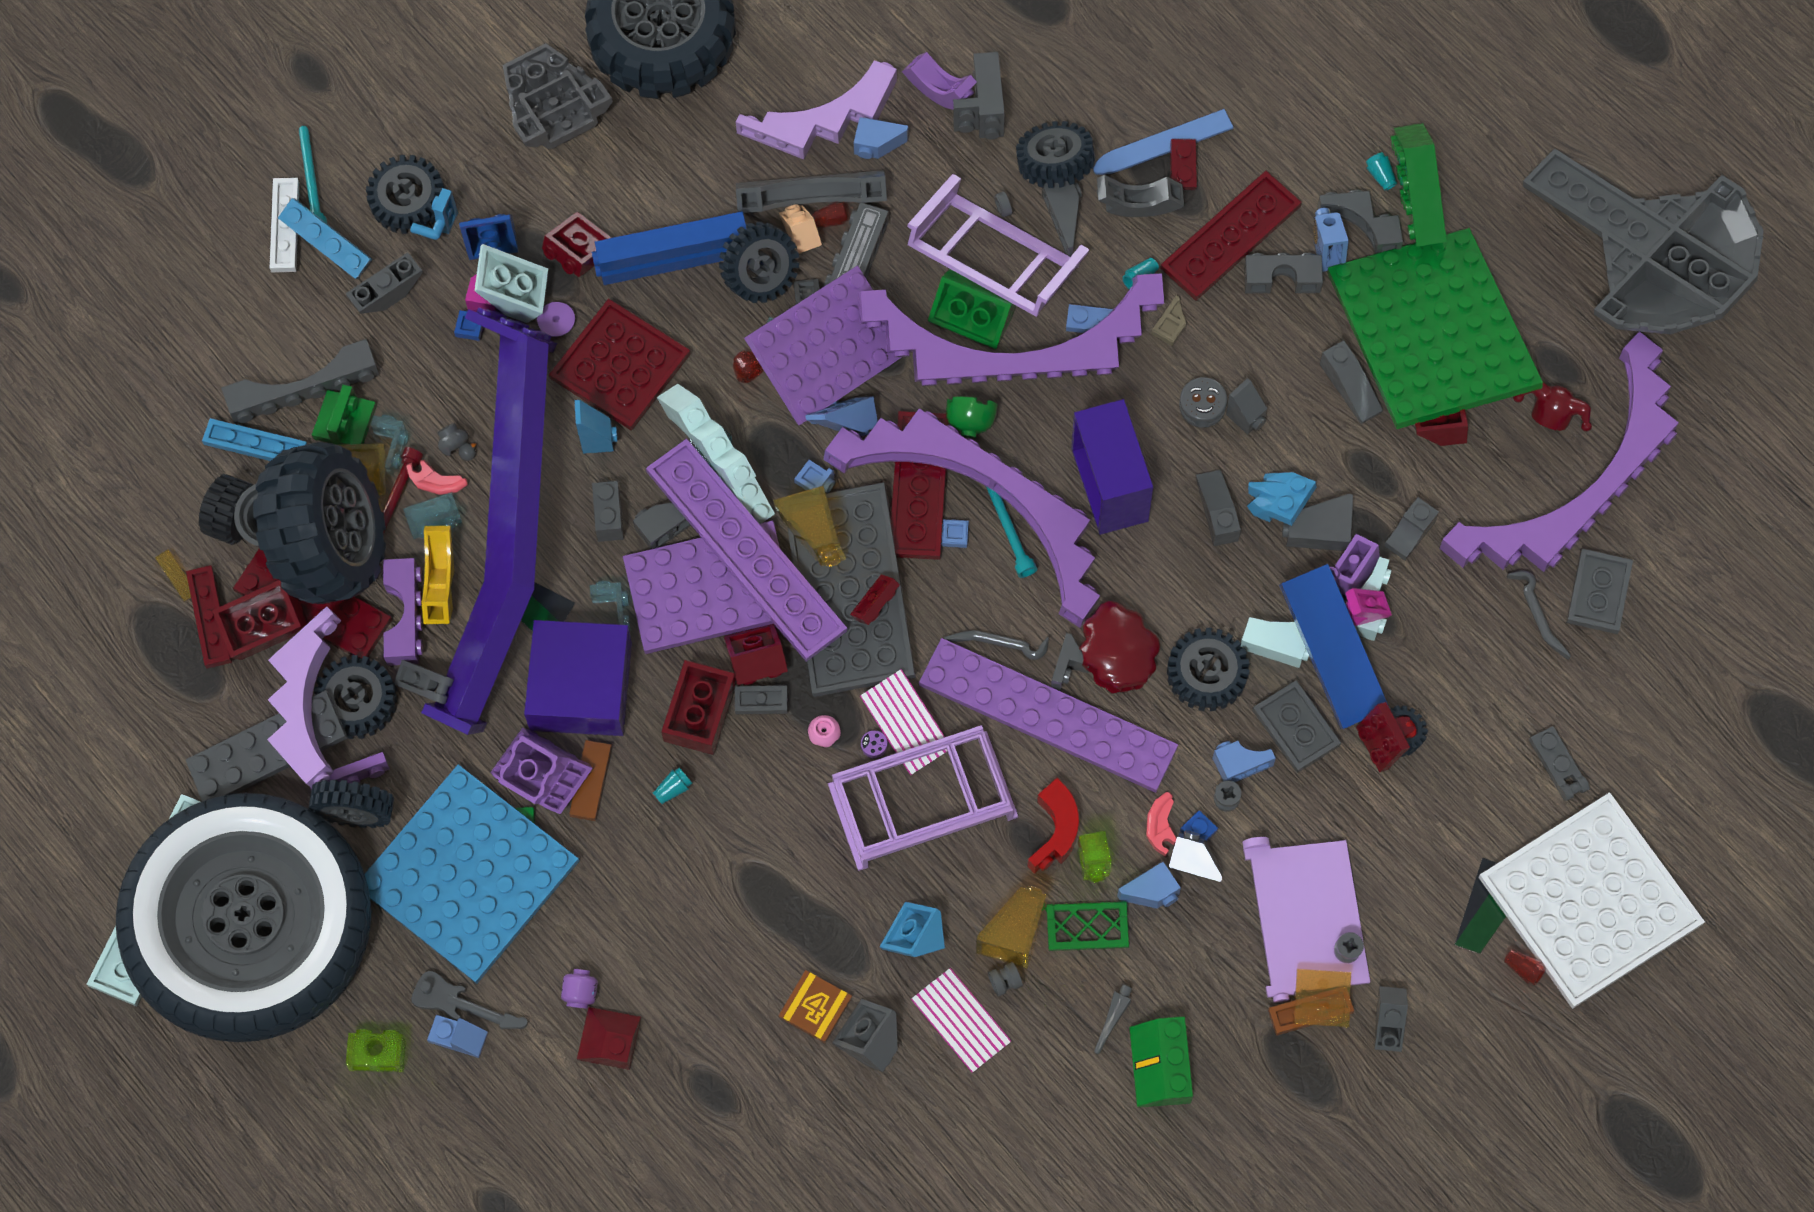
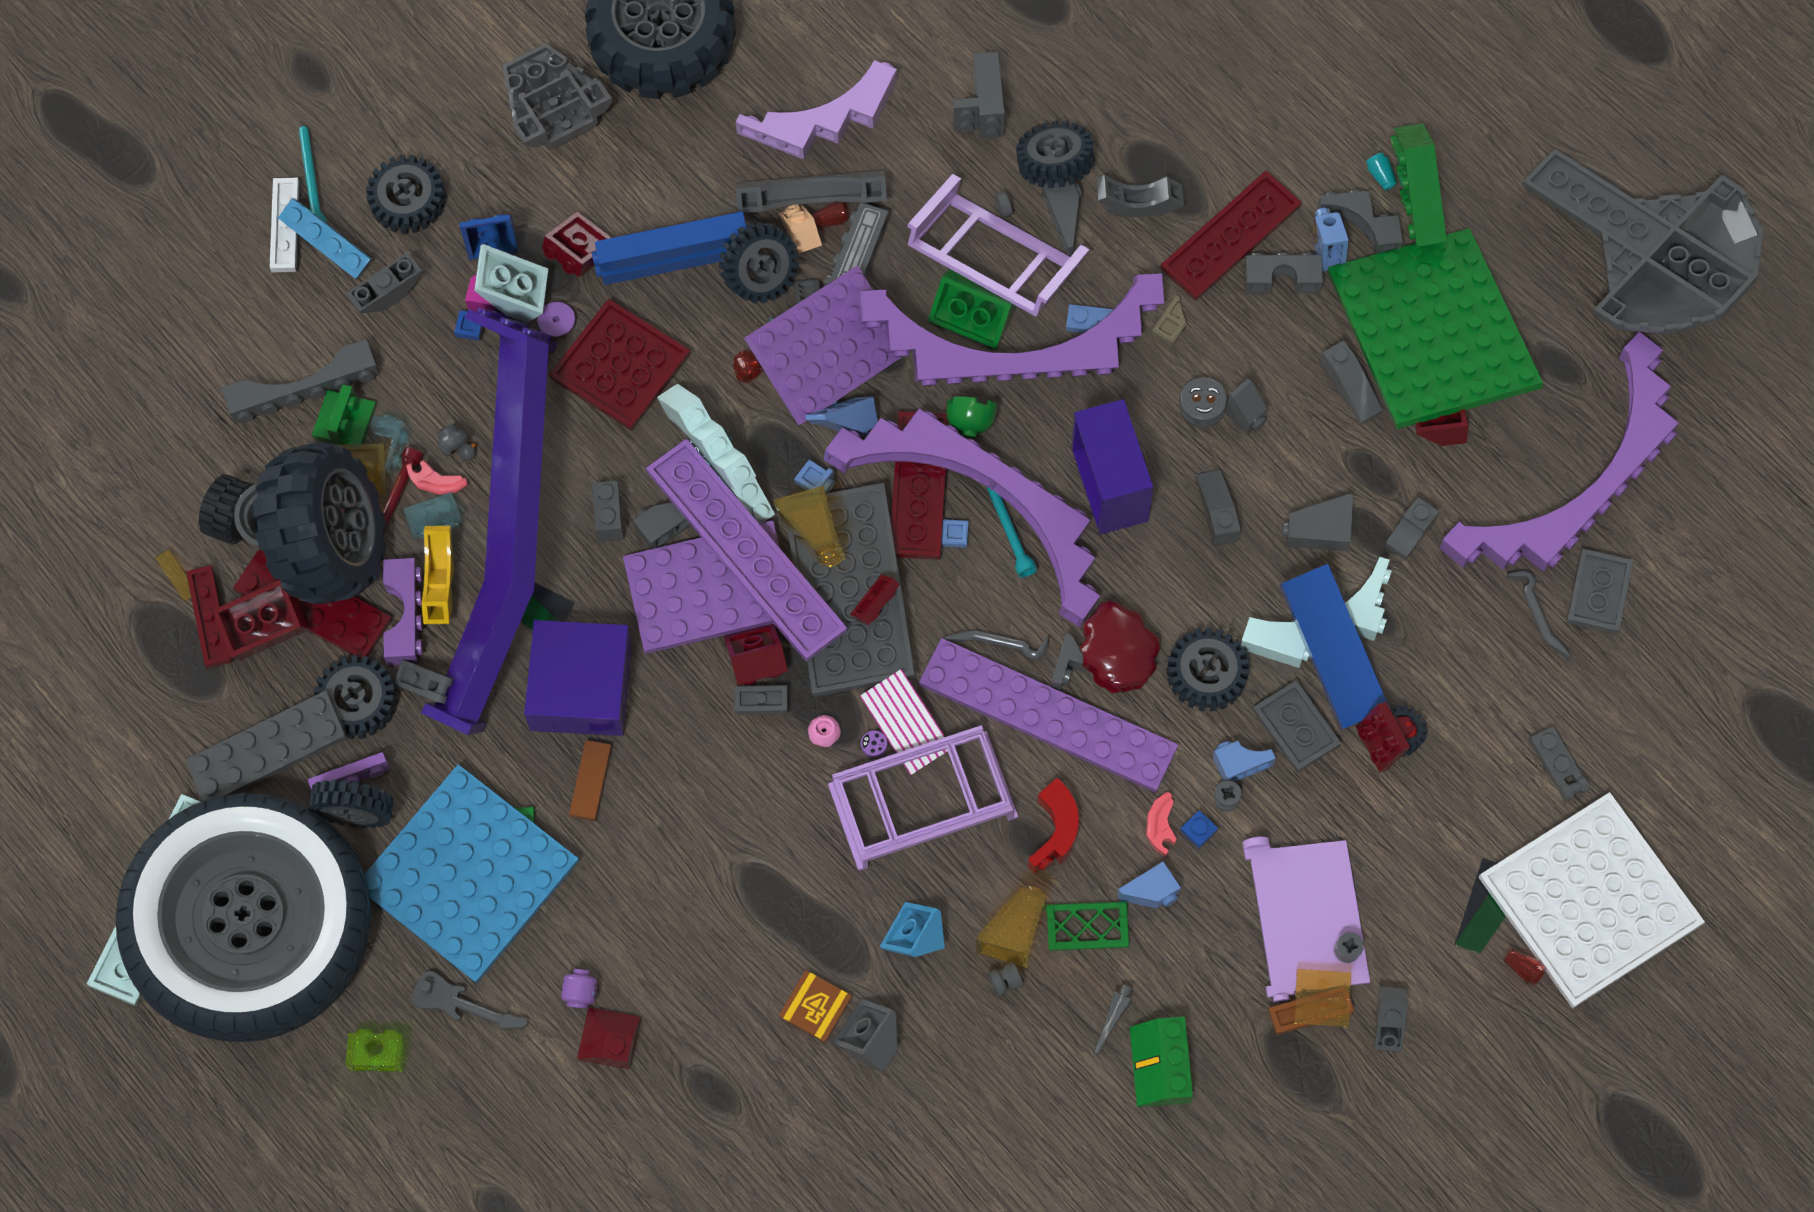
(247, 440): dark azure plate -> none
(299, 665): lavender arch -> none
(445, 215): dark azure plate -> none
(457, 1035): medium blue slope -> none
(540, 771): medium lavender slope -> none
(594, 429): dark azure slope -> none
(611, 592): clear light blue bracket -> none
(672, 786): teal cone -> none
(698, 707): dark red brick -> none
(878, 138): medium blue slope -> none
(936, 83): medium lavender arch -> none
(961, 1020): white sticker -> none
(1094, 856): clear neon green brick -> none
(1148, 266): teal cone -> none
(1160, 143): medium blue piece -> none
(1183, 162): dark red plate -> none
(1195, 857): slope -> none
(1280, 496): dark azure plate -> none
(1355, 564): medium lavender hinge -> none
(1366, 605): dark pink slope -> none
(1556, 408): dark red piece -> none

